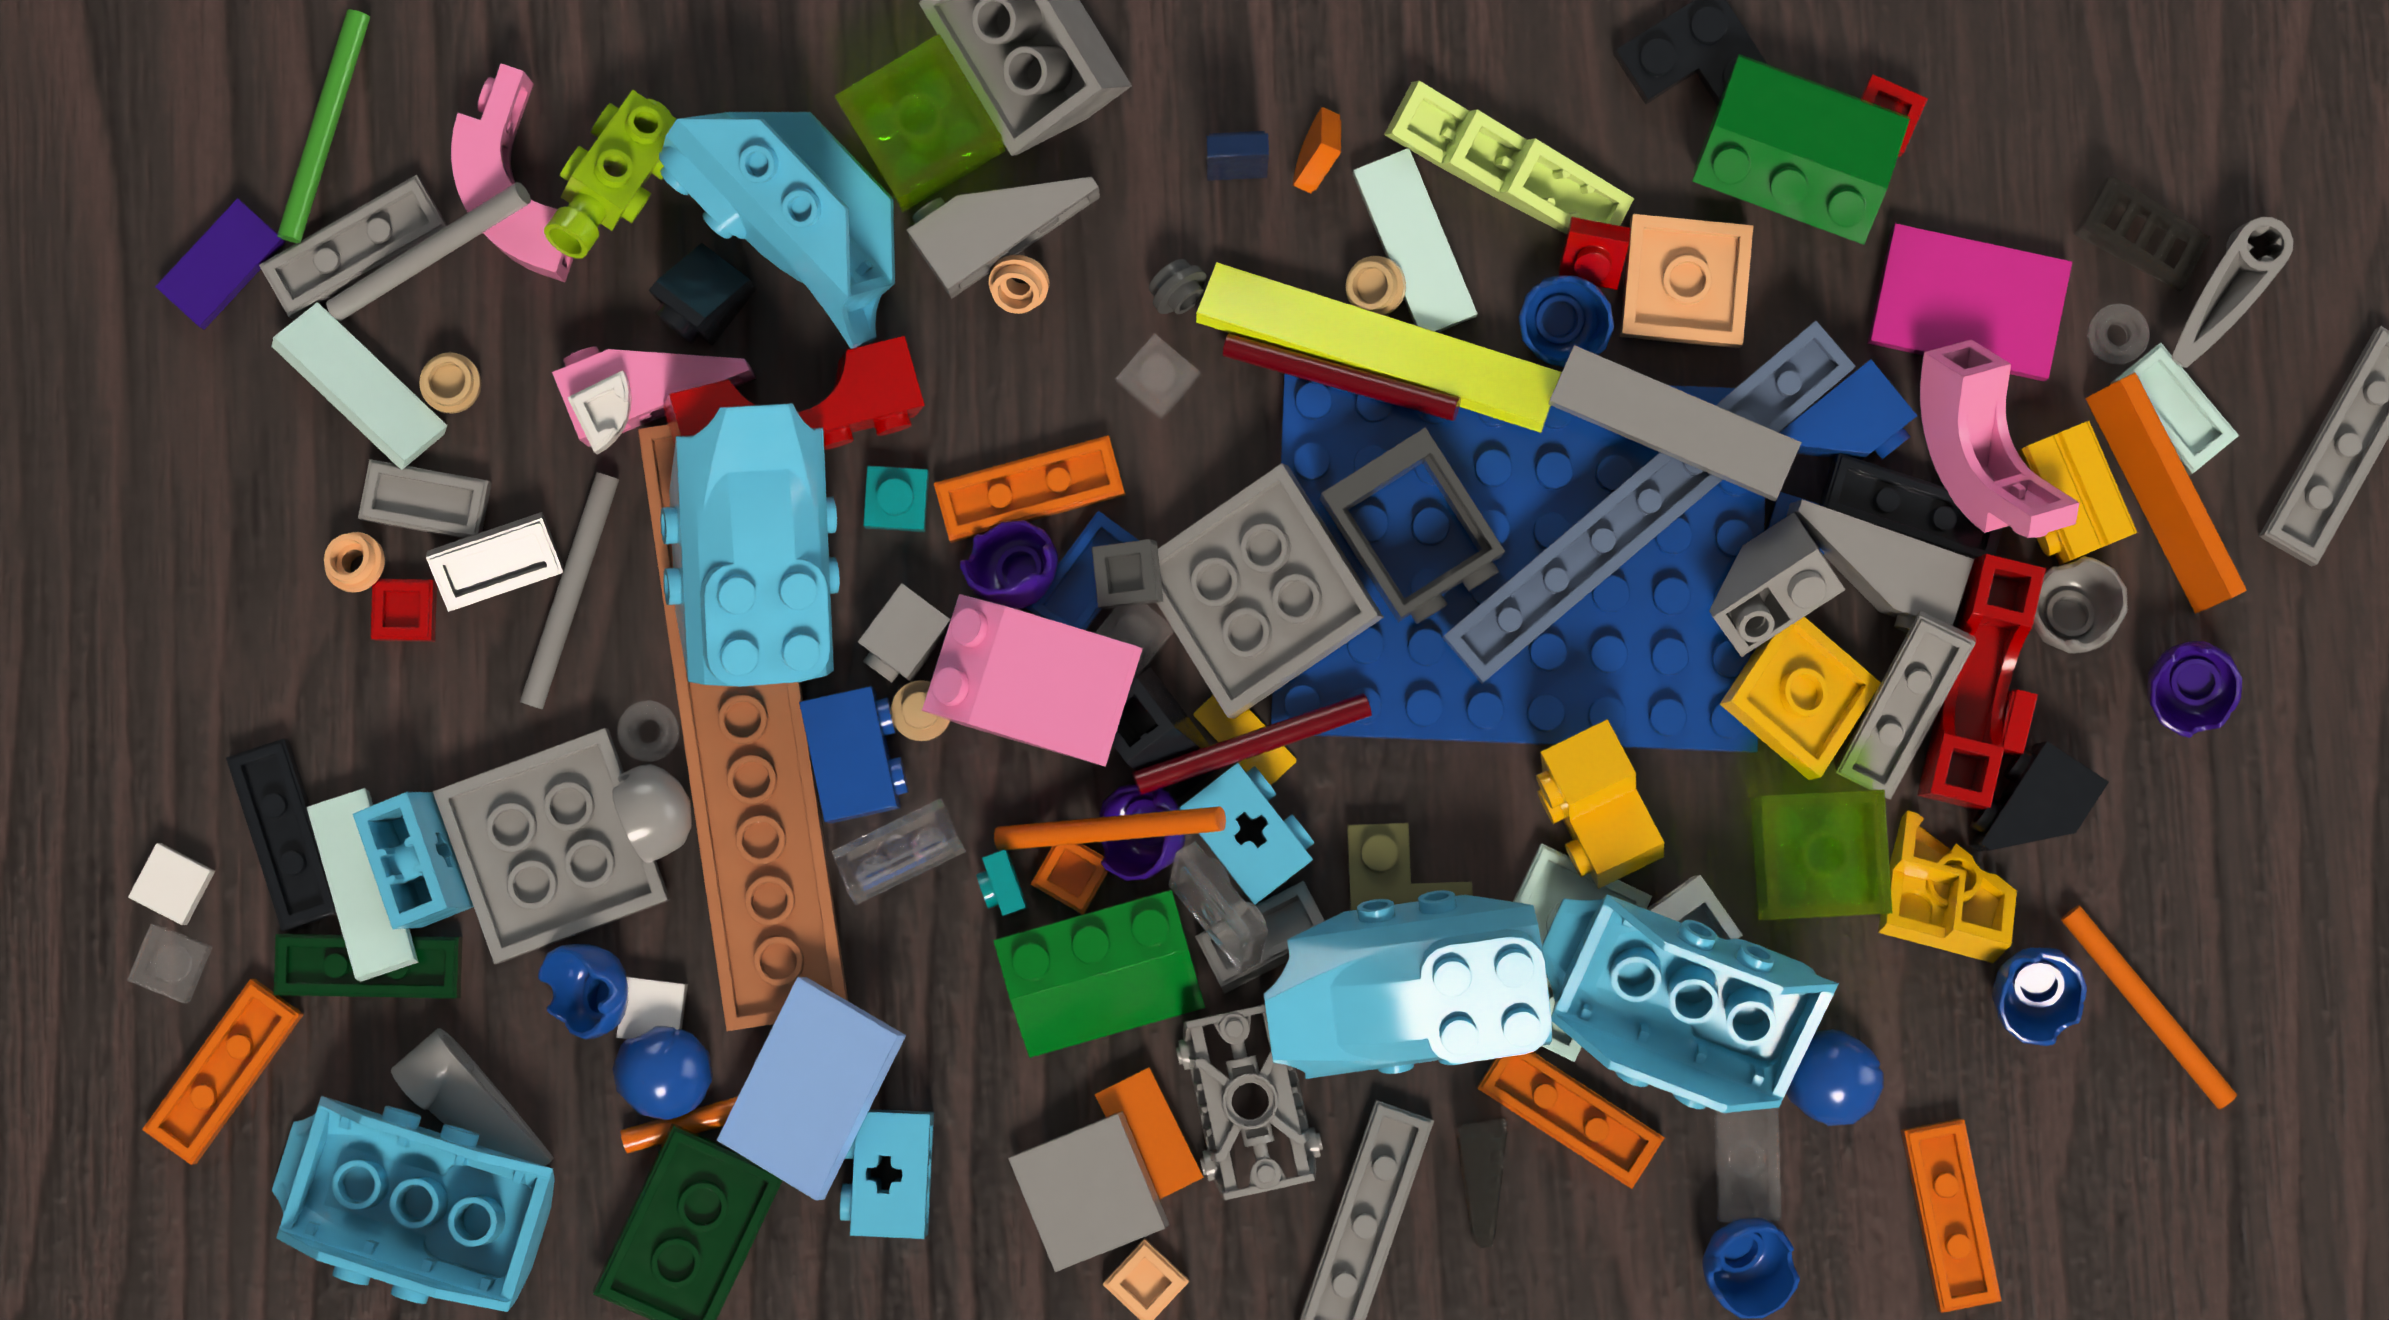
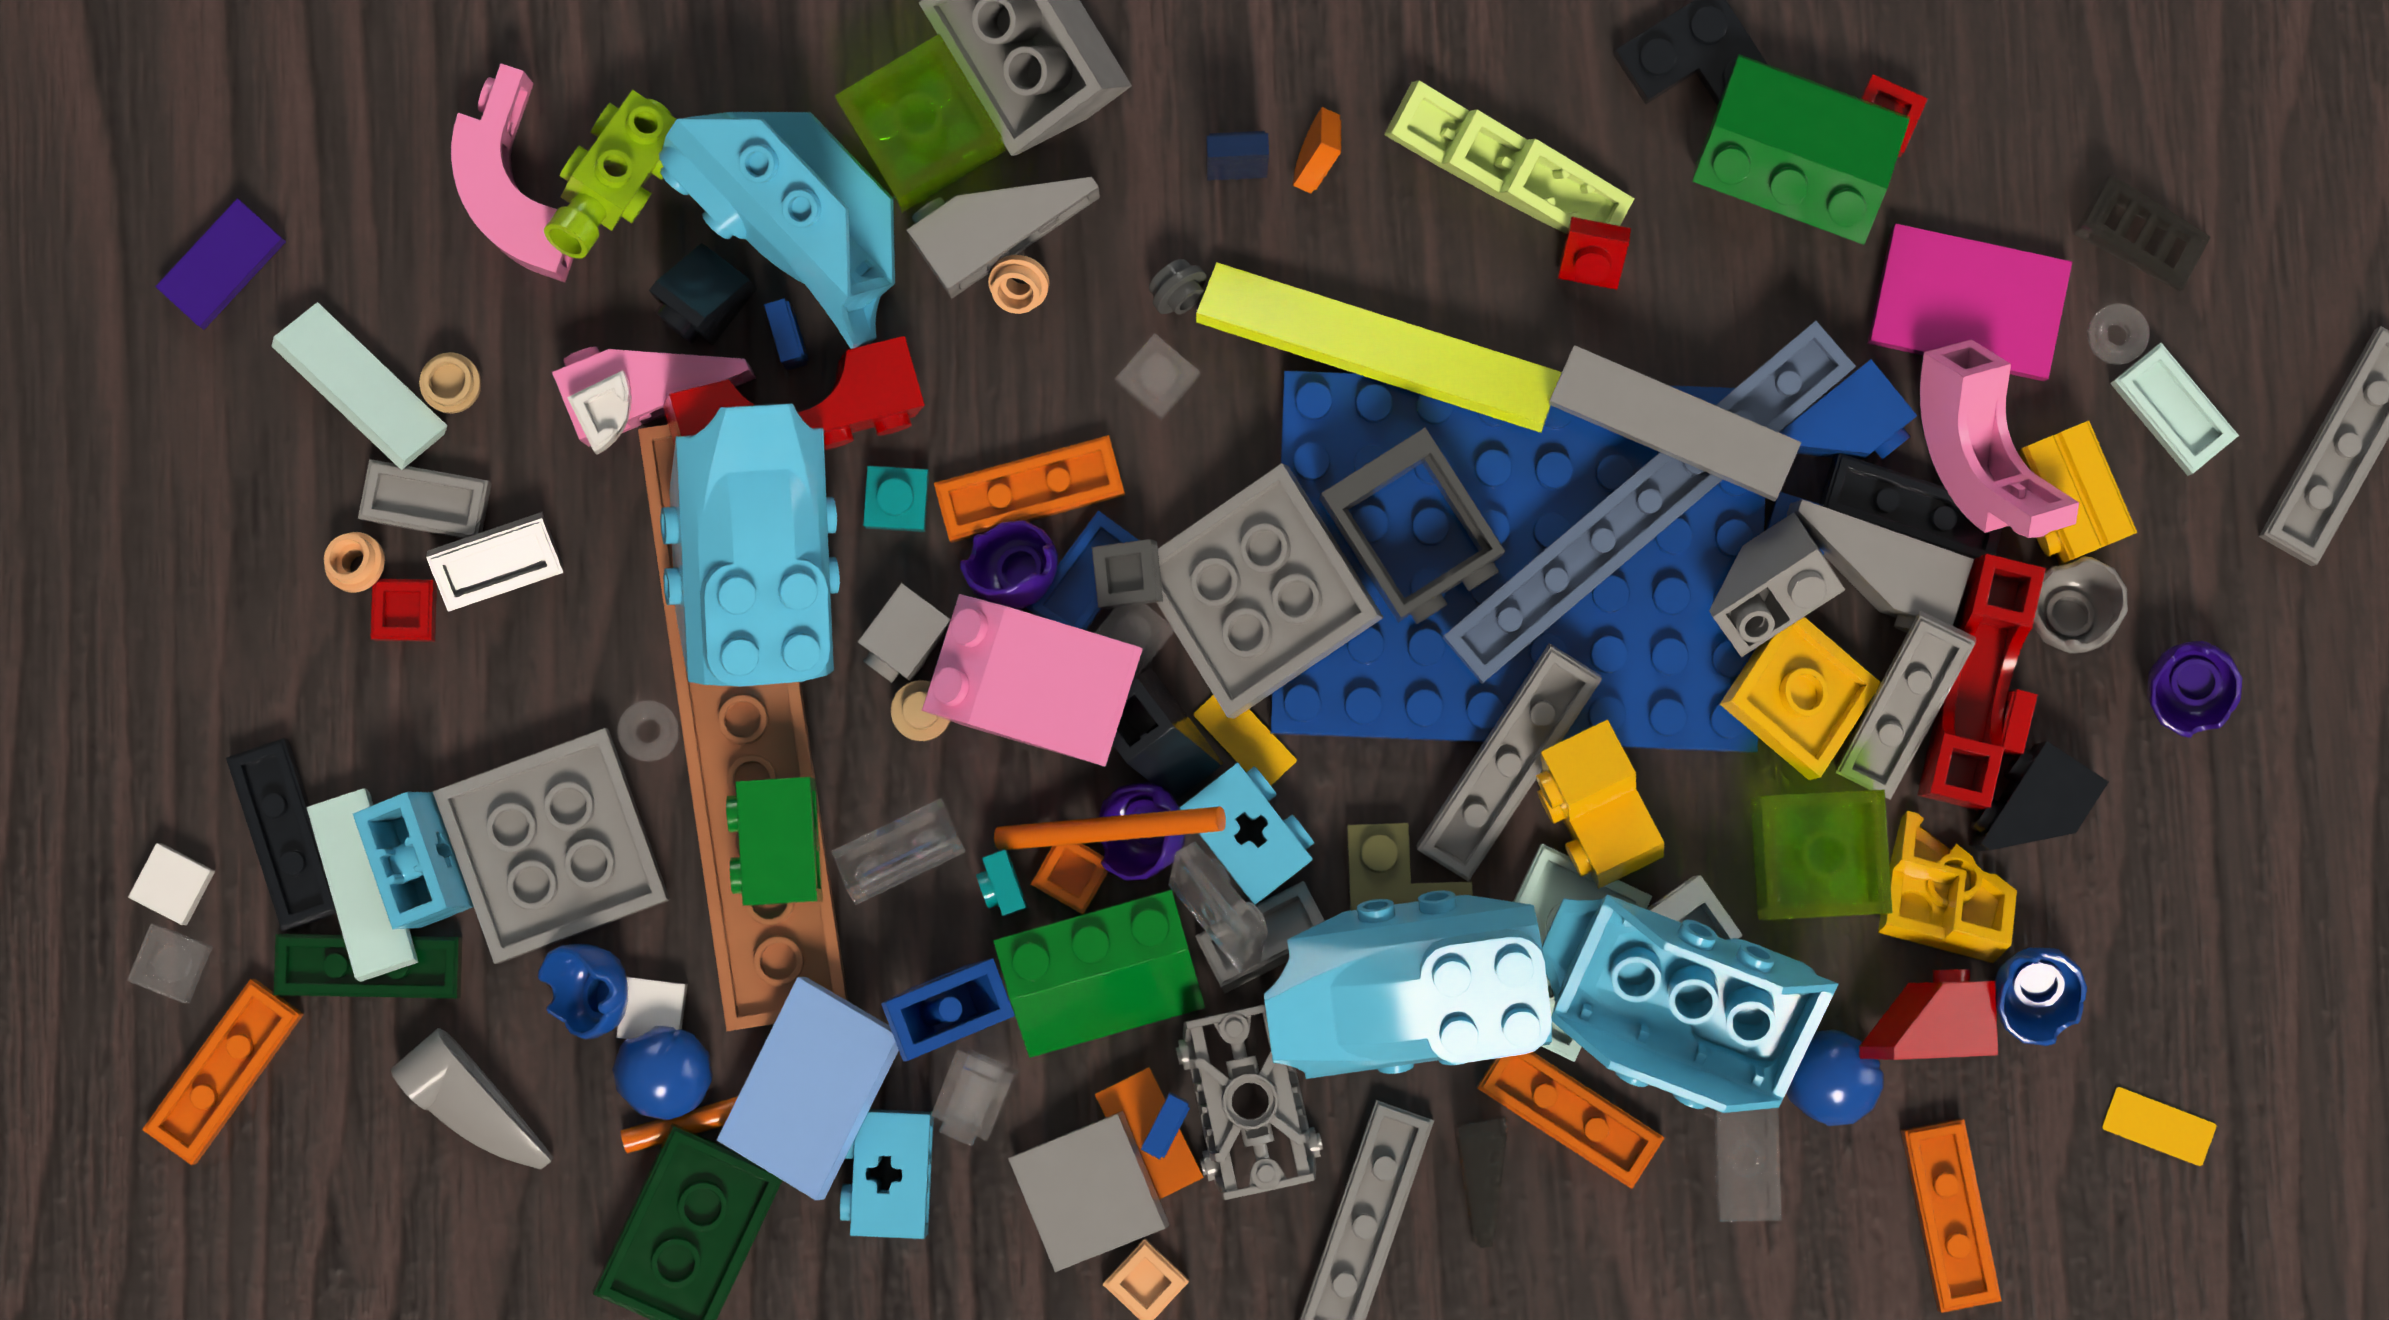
(323, 126): bright green bar -> none
(352, 247): light grey tile -> none
(411, 1205): medium azure slope -> none
(428, 251): light grey bar -> none
(569, 590): light grey bar -> none
(652, 811): light grey hair -> none
(776, 841): none -> green brick
(786, 334): none -> blue tile
(852, 754): blue brick -> none
(947, 1008): none -> blue slope
(973, 1095): none -> clear slope
(1166, 1126): none -> blue tile
(1252, 744): dark red bar -> none
(1341, 377): dark red bar -> none
(1376, 285): tan plate -> none
(1415, 241): light aqua tile -> none
(1508, 762): none -> light grey tile
(1565, 314): blue hair -> none
(1686, 281): light nougat plate -> none
(1750, 1268): blue hair -> none
(1937, 1020): none -> slope
(2149, 1007): orange bar -> none
(2159, 1126): none -> yellow sticker
(2165, 493): orange tile -> none
(2233, 286): light grey piece -> none

